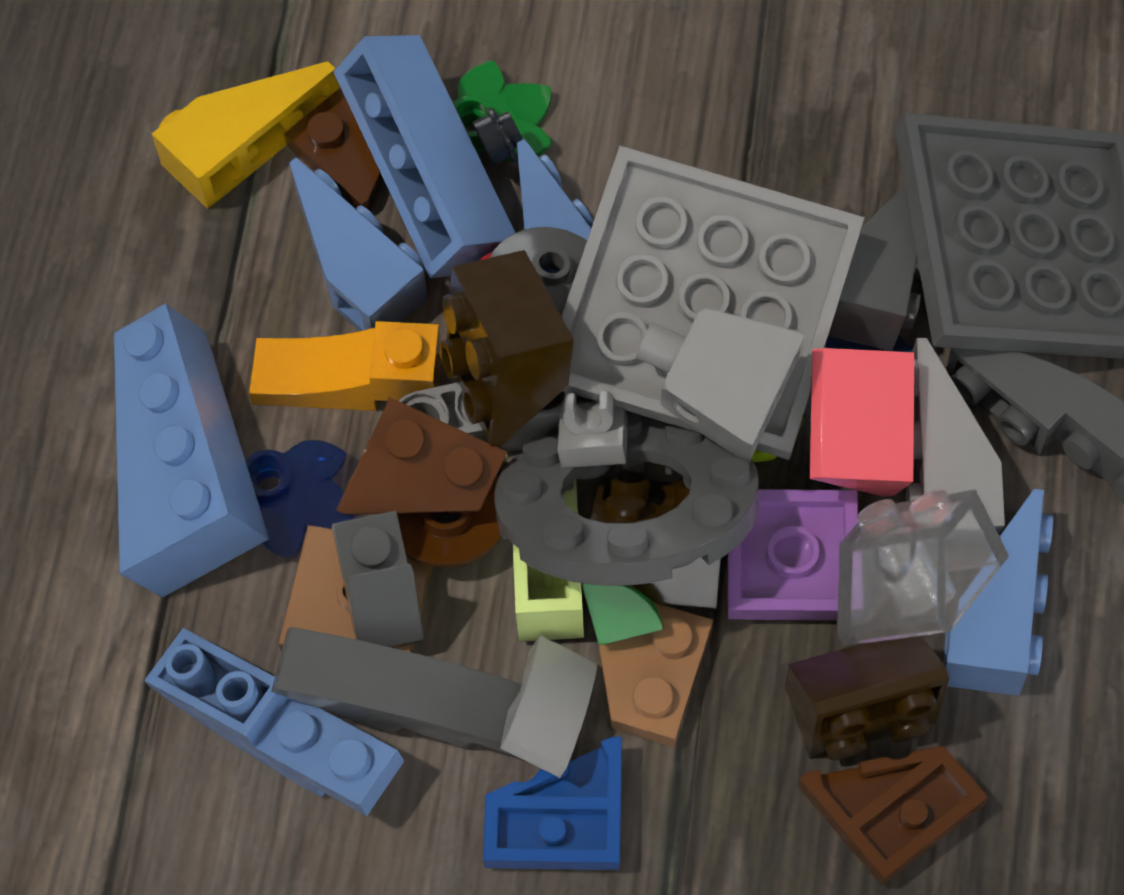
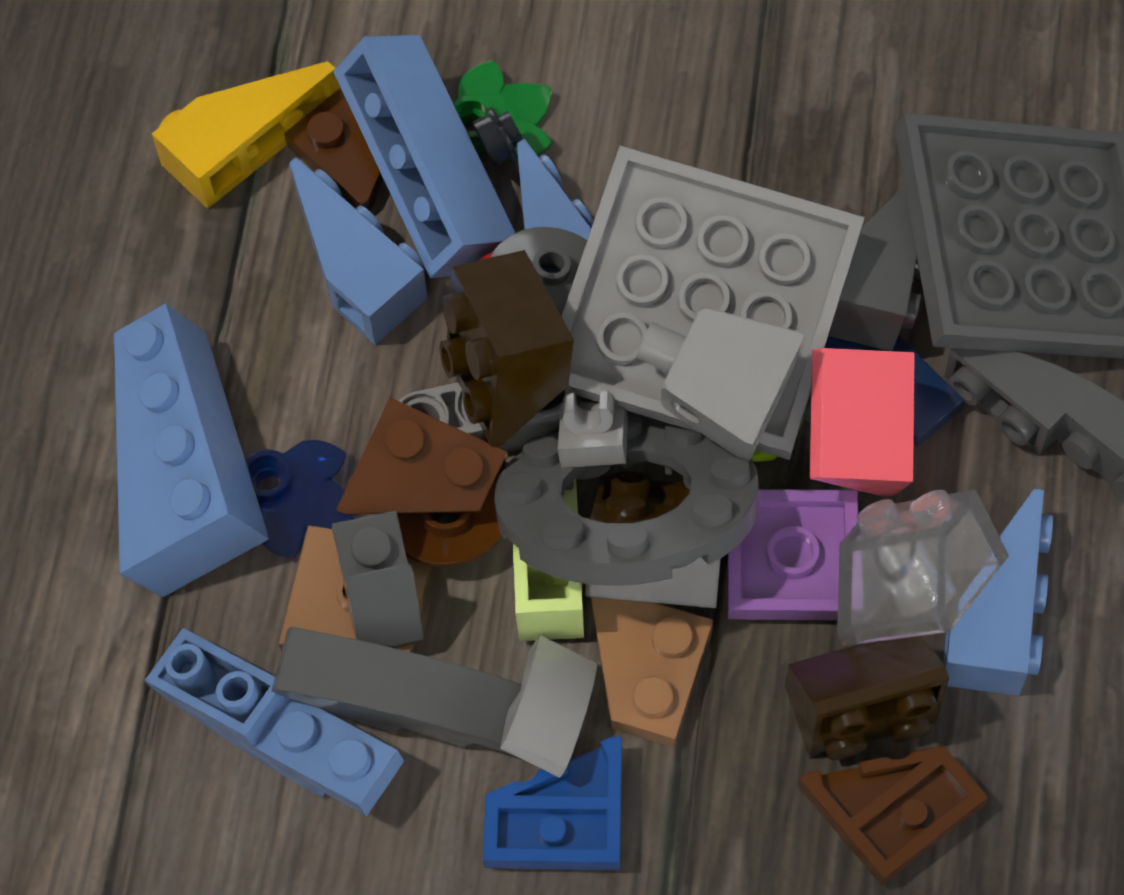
(346, 368): light orange slope -> none
(621, 612): green tile -> none
(948, 441): light grey slope -> none

